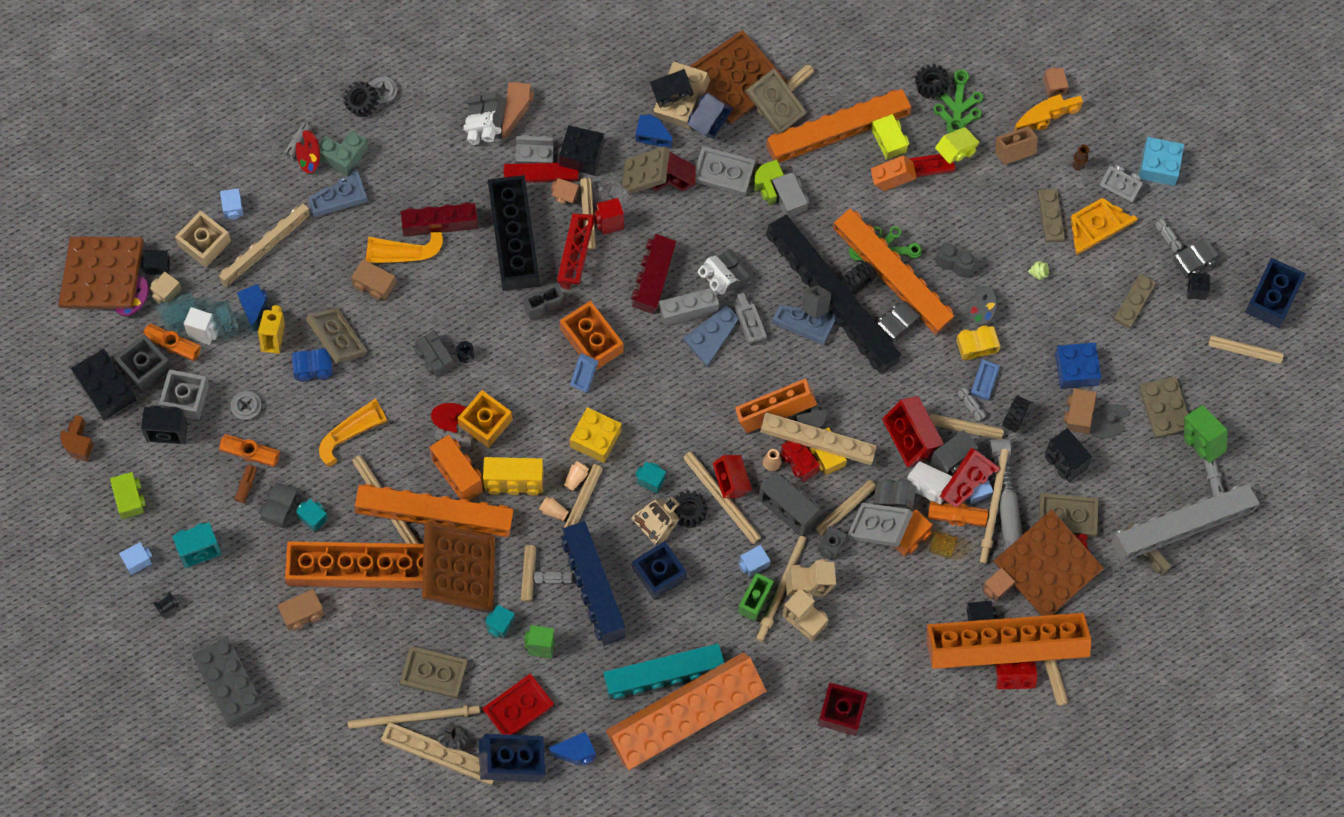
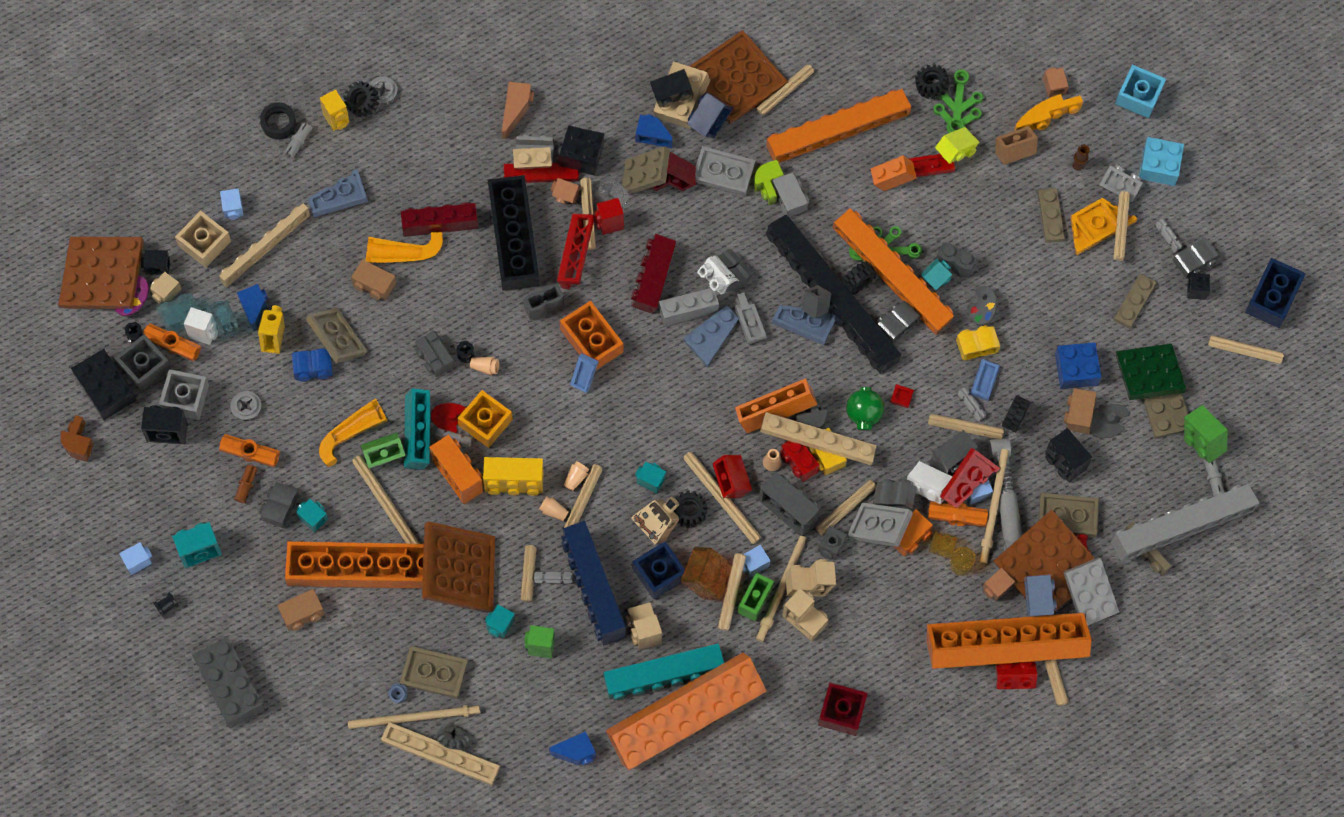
(127, 495): lime brick -> none
(134, 328): none -> black bush
(278, 108): none -> black tyre
(308, 156): red piece -> none
(334, 110): none -> yellow brick
(343, 156): sand green brick -> none
(383, 450): none -> bright green brick
(393, 693): none -> sand blue plate
(417, 429): none -> teal brick
(424, 507): orange brick -> none
(484, 117): hips -> none
(487, 365): none -> light nougat cone
(511, 757): dark blue brick -> none
(518, 706): red plate -> none
(532, 158): none -> tan brick
(595, 435): yellow brick -> none
(645, 626): none -> tan brick
(707, 573): none -> clear orange brick
(732, 591): none -> tan axle
(775, 101): dark tan plate -> none
(865, 408): none -> green brick
(889, 136): neon yellow brick -> none
(902, 396): none -> red tile
(912, 431): red brick -> none
(937, 273): none -> teal brick
(962, 561): none -> clear yellow piece
(981, 611): black brick -> none
(1039, 270): yellowish green plate -> none
(1039, 595): none -> sand blue brick
(1091, 591): none -> light grey plate
(1121, 228): none -> tan axle
(1140, 91): none -> medium azure brick
(1150, 371): none -> dark green plate

